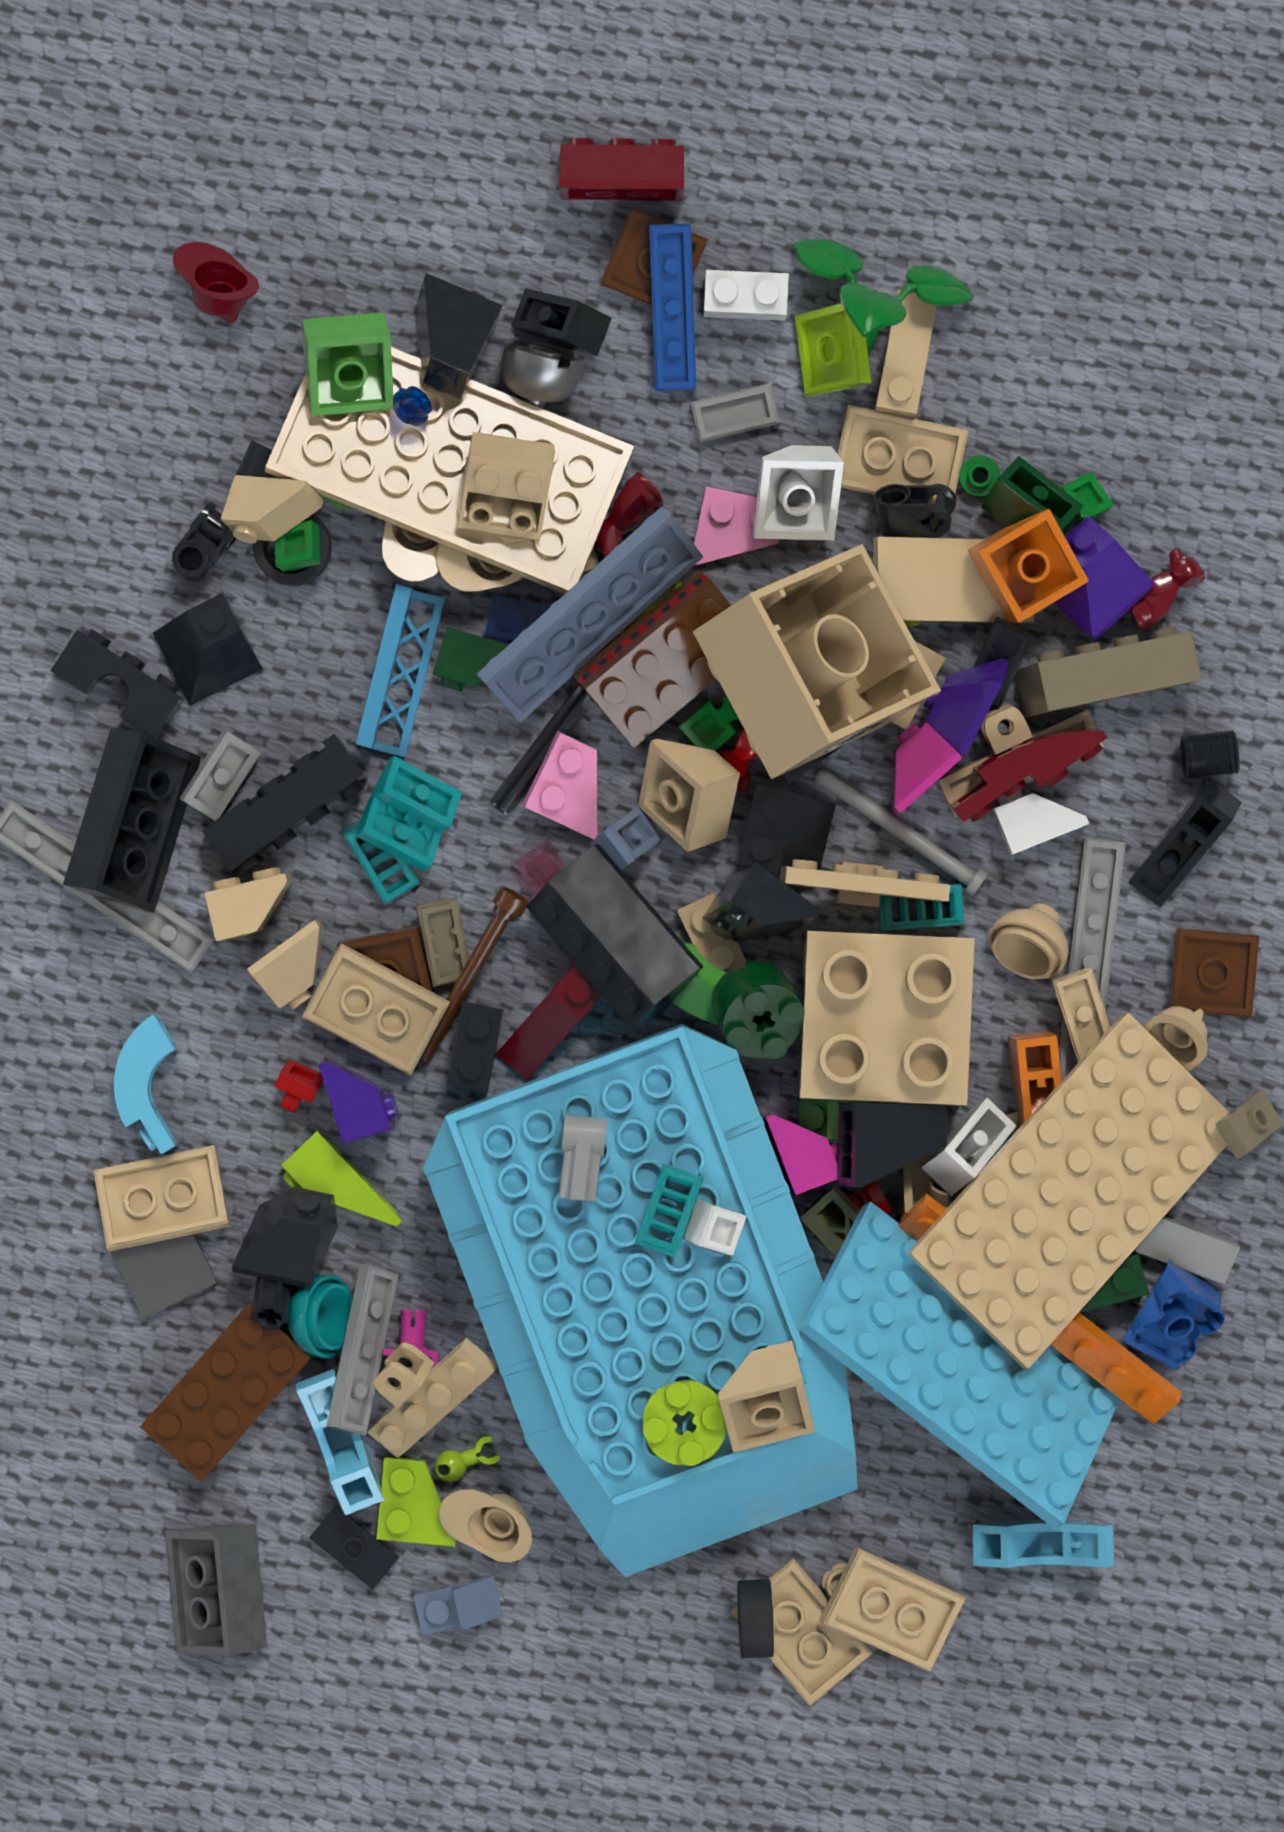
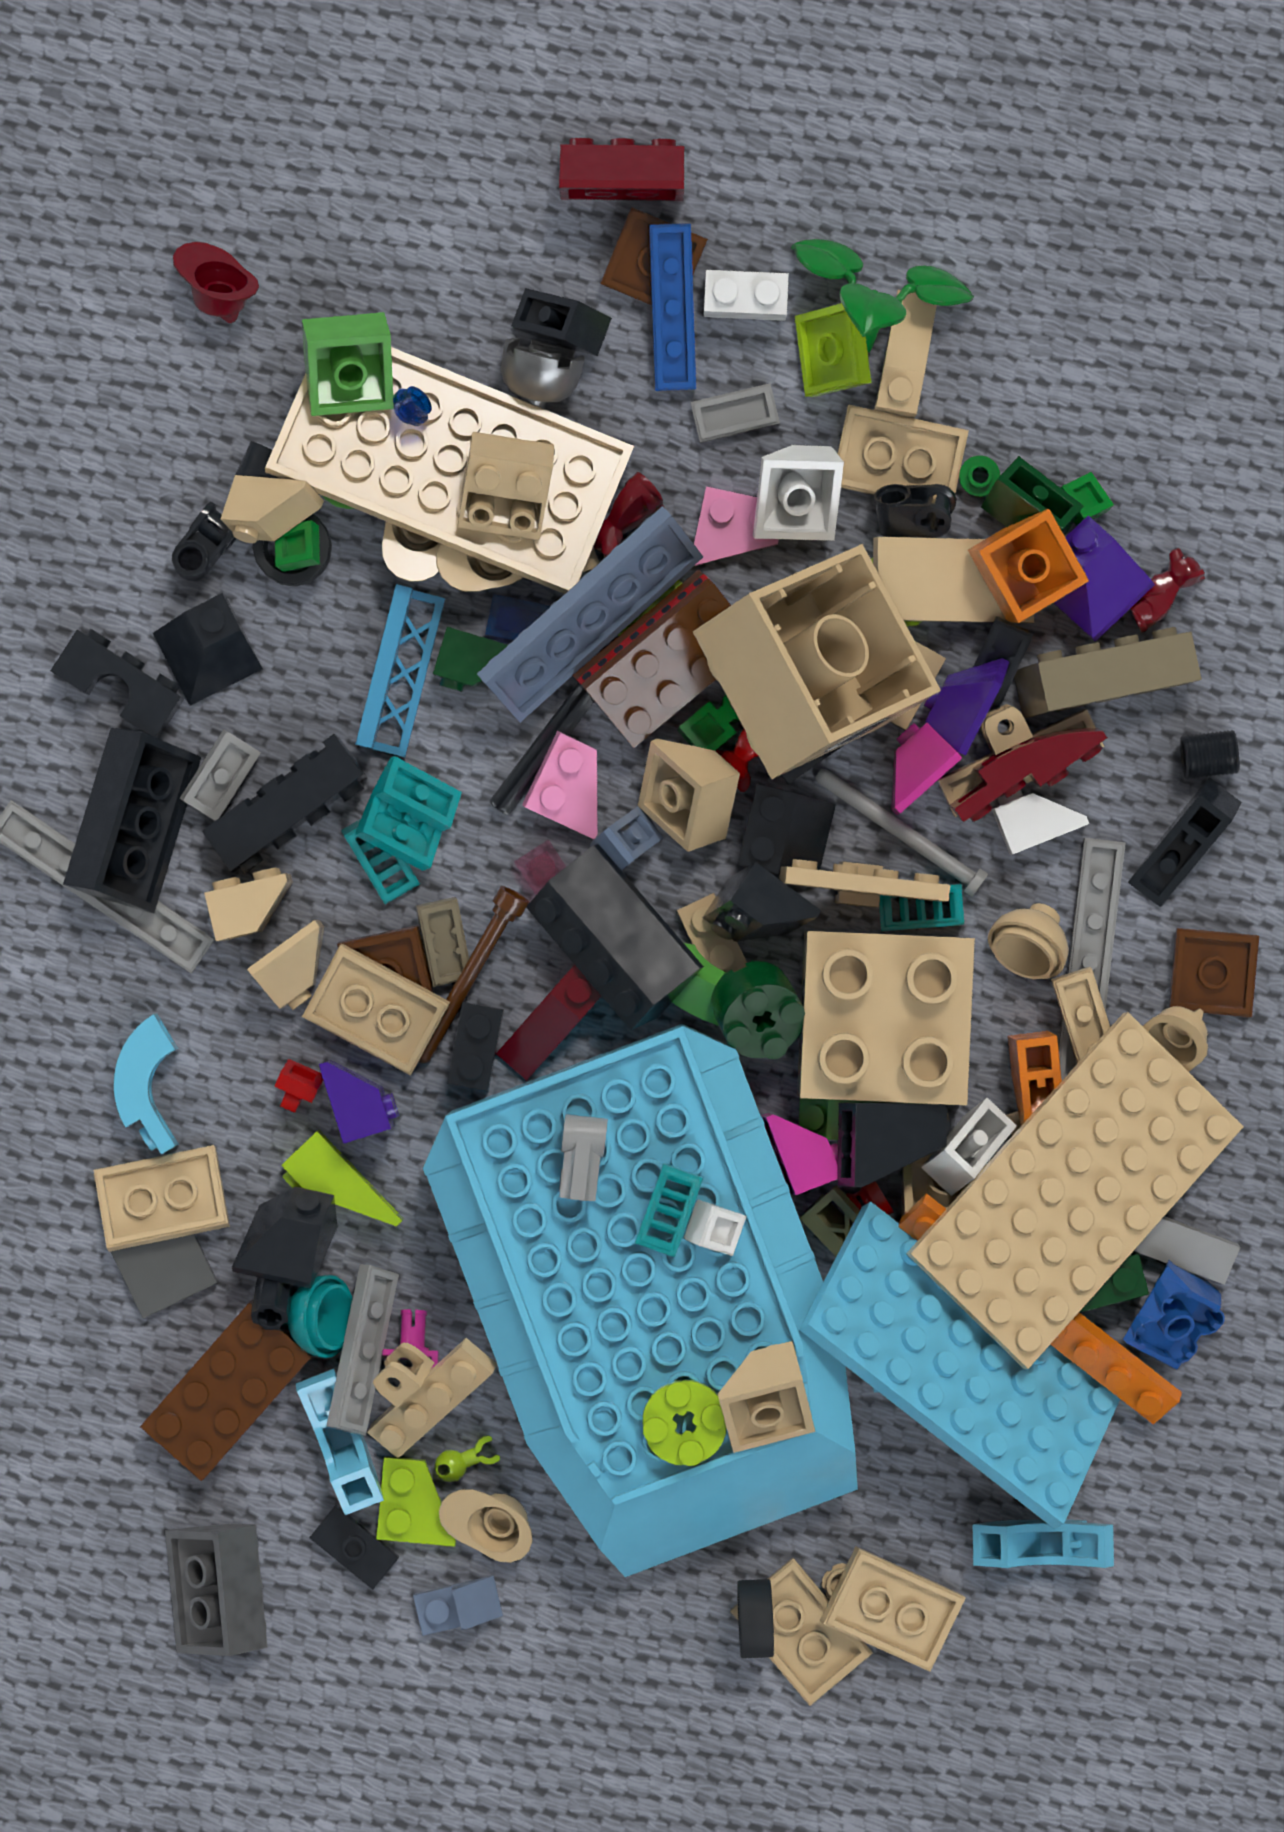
(452, 333): black slope -> none
(1249, 1124): dark tan plate -> none

